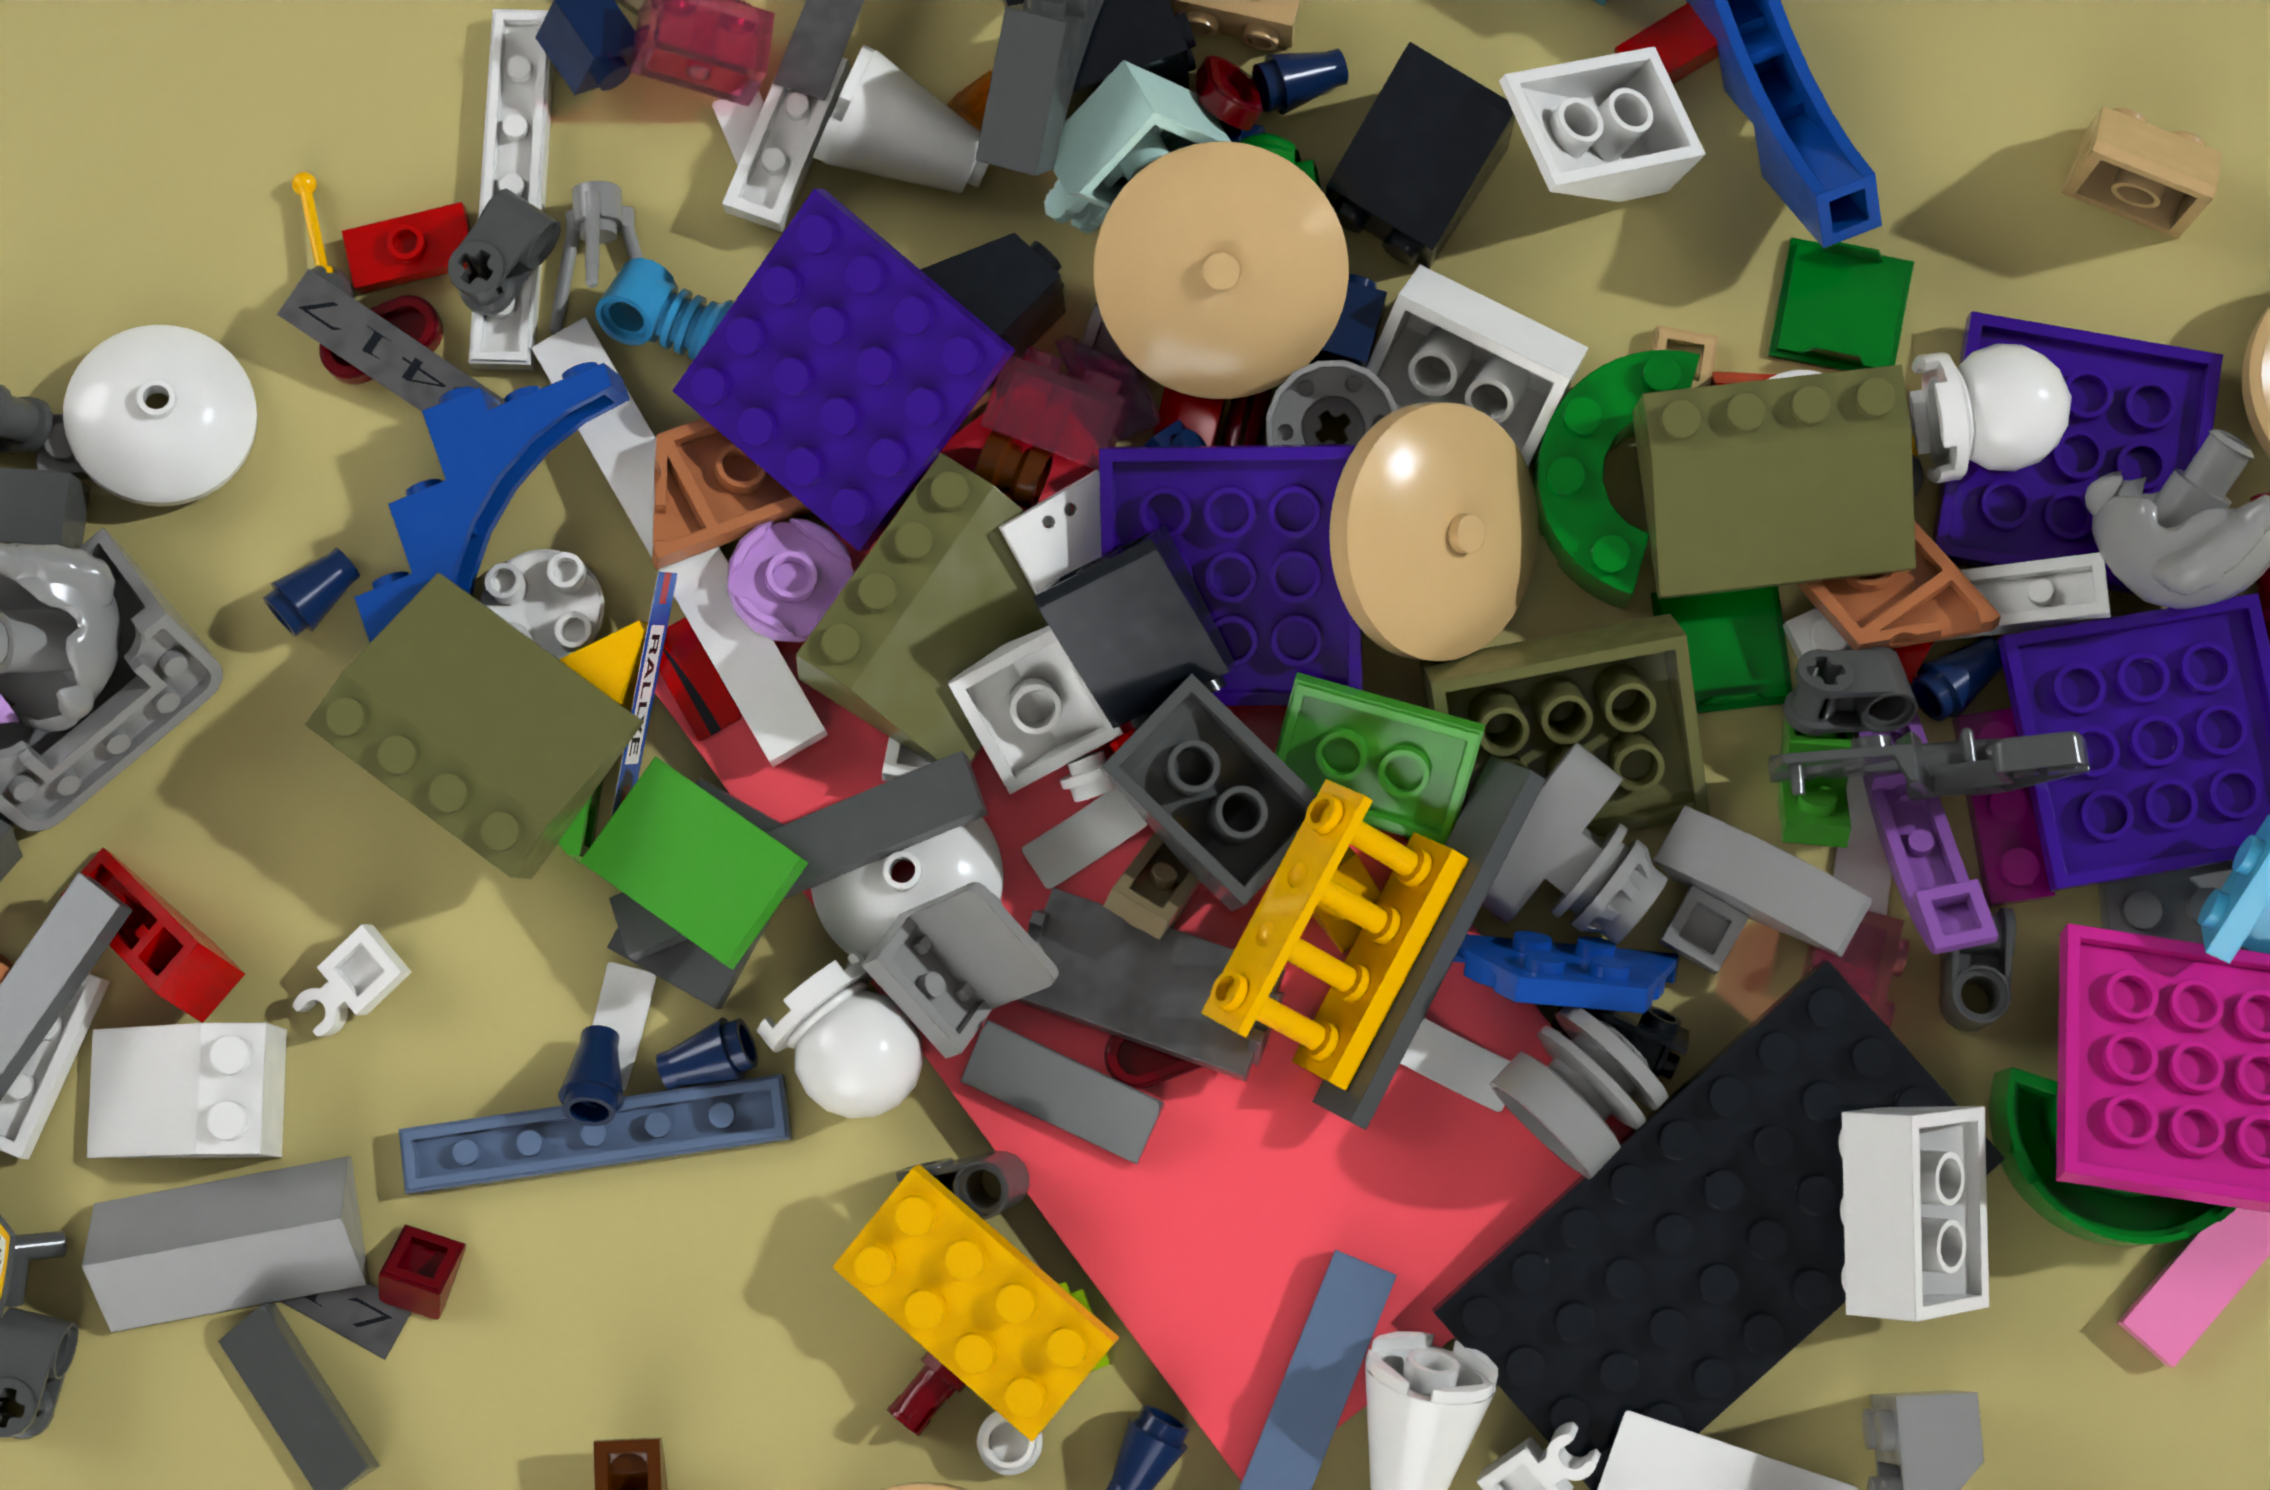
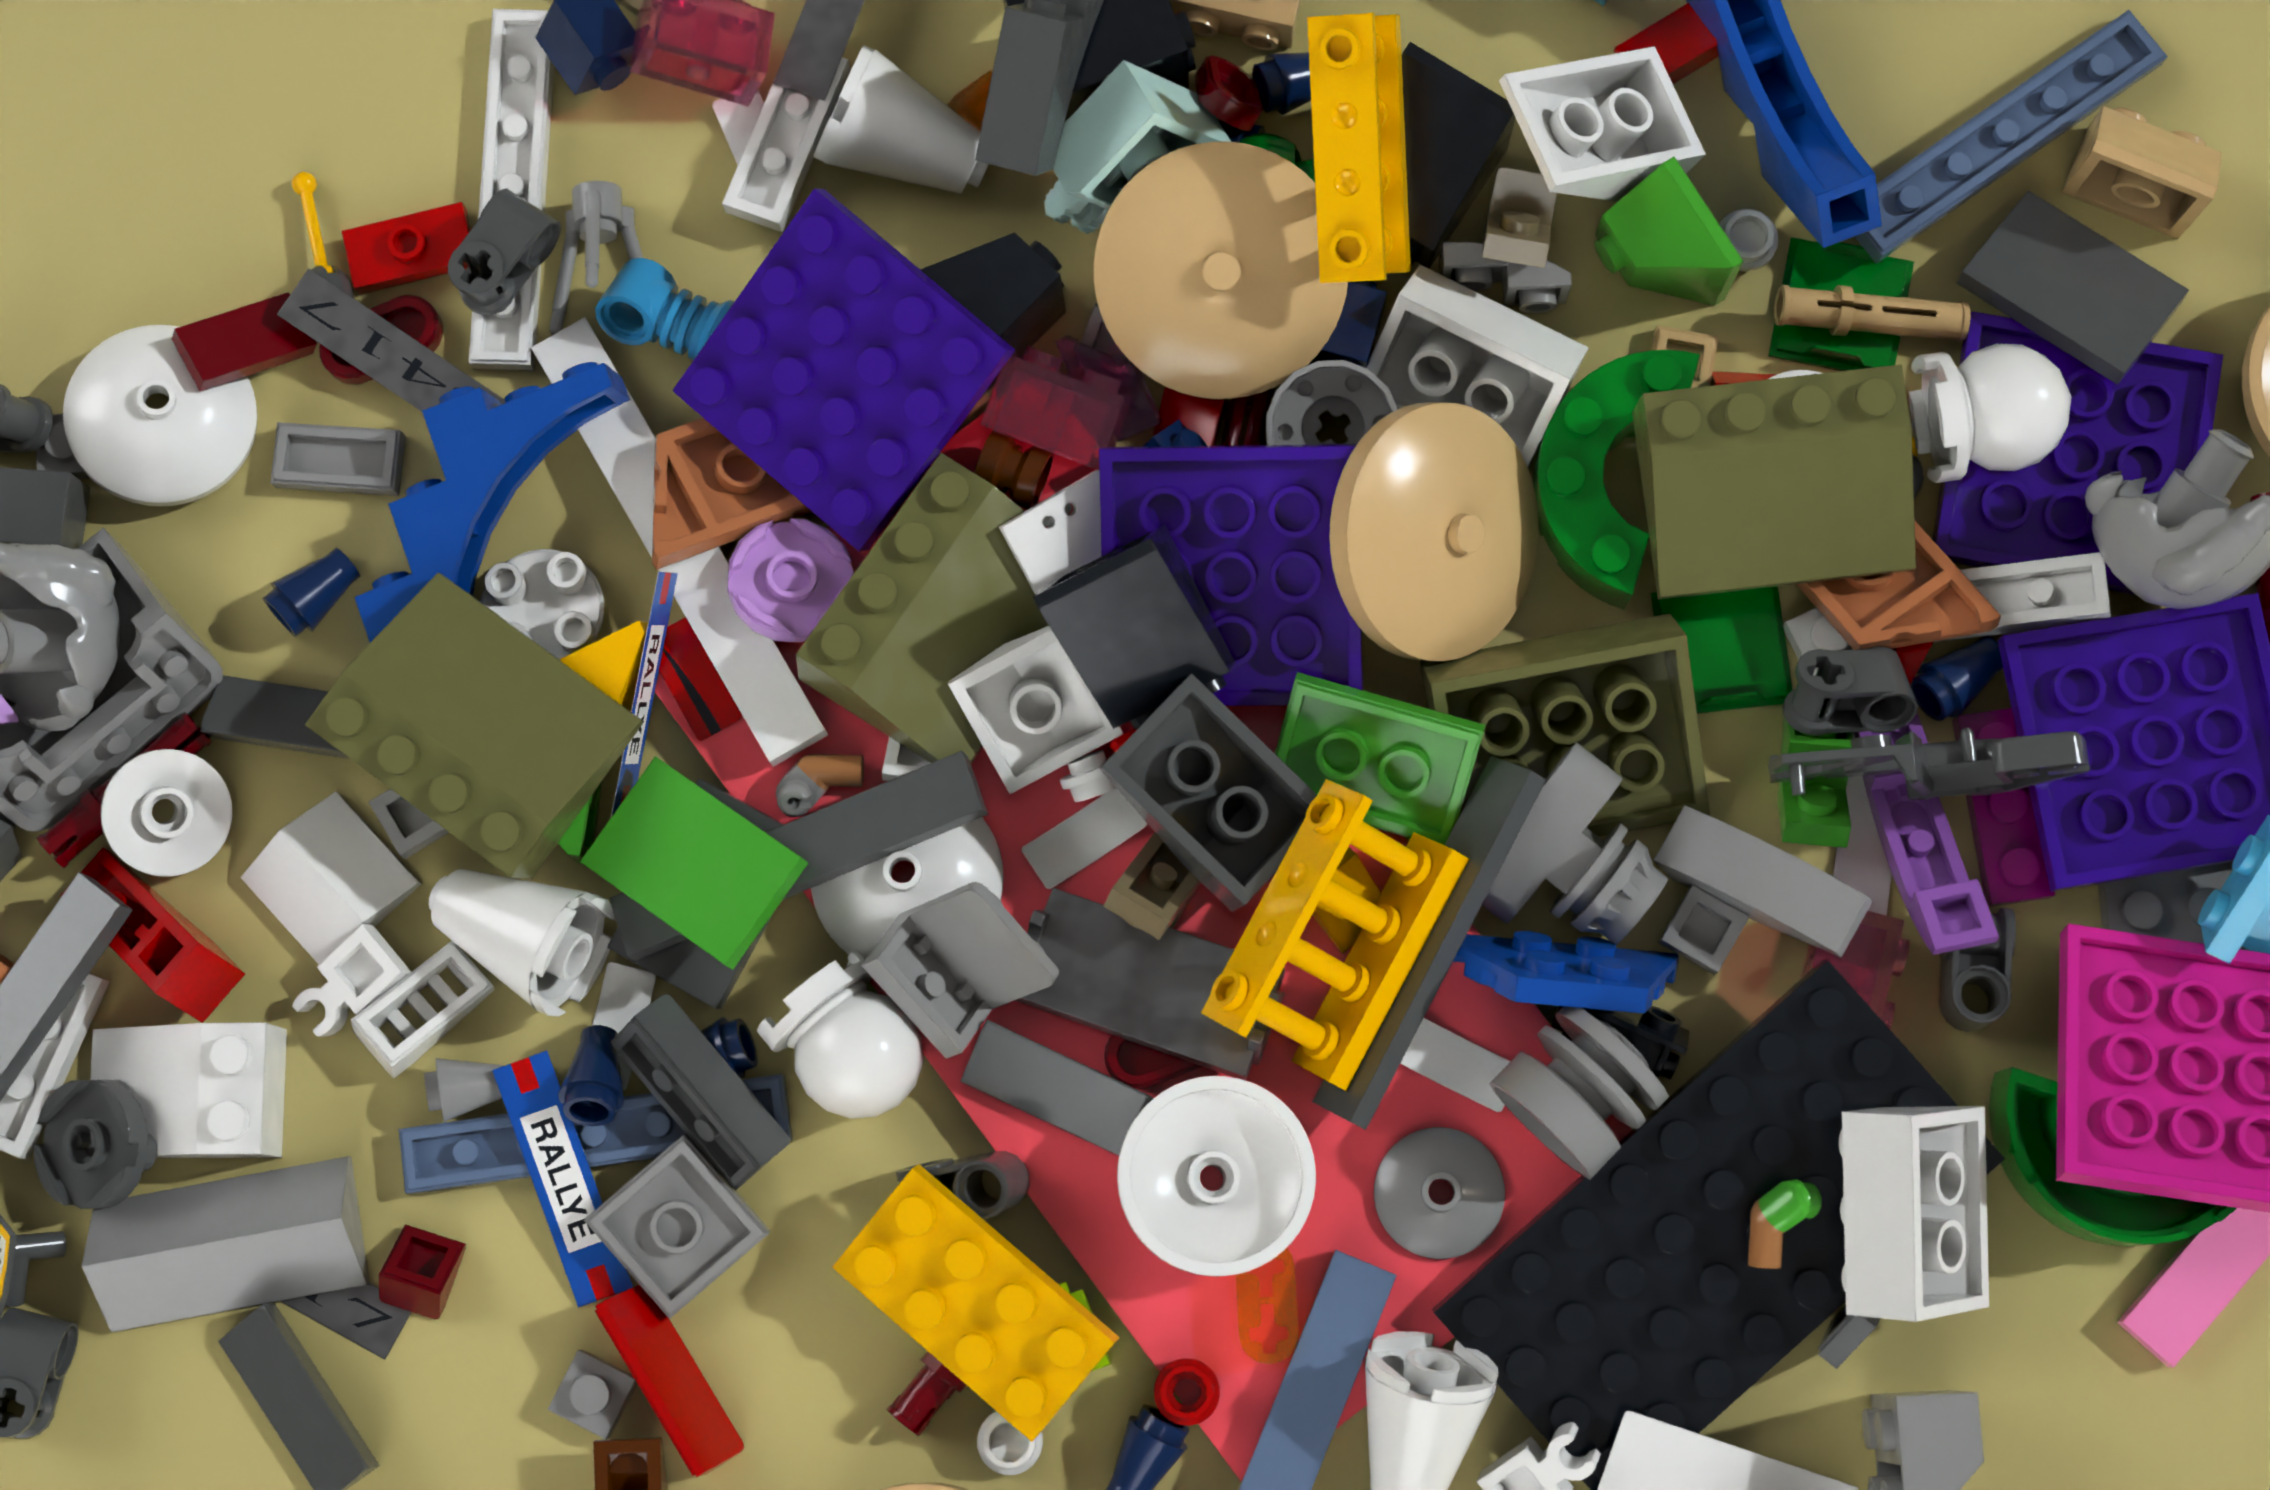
(83, 822): none -> dark red pin
(120, 1151): none -> dark grey plate
(199, 818): none -> white dish
(240, 343): none -> dark red tile
(265, 715): none -> dark grey slope
(328, 876): none -> white slope
(338, 459): none -> light grey tile
(405, 824): none -> light grey plate
(436, 1025): none -> white slope
(460, 1087): none -> light grey cone
(526, 933): none -> white cone
(560, 1176): none -> sticker
(593, 1394): none -> light grey plate
(670, 1380): none -> red slope
(677, 1225): none -> light grey tile
(700, 1091): none -> dark grey slope
(813, 777): none -> arm
(1174, 1410): none -> red plate
(1263, 1167): none -> white dish
(1284, 1306): none -> beam
(1359, 146): none -> yellow fence
(1404, 1199): none -> light grey dish
(1519, 218): none -> dark tan slope
(1522, 285): none -> light grey slope
(1668, 239): none -> bright green slope
(1752, 237): none -> white plate
(1776, 1214): none -> arm
(1844, 1336): none -> dark grey tile
(1850, 311): none -> tan pin
(2010, 131): none -> sand blue tile
(2072, 287): none -> dark grey tile

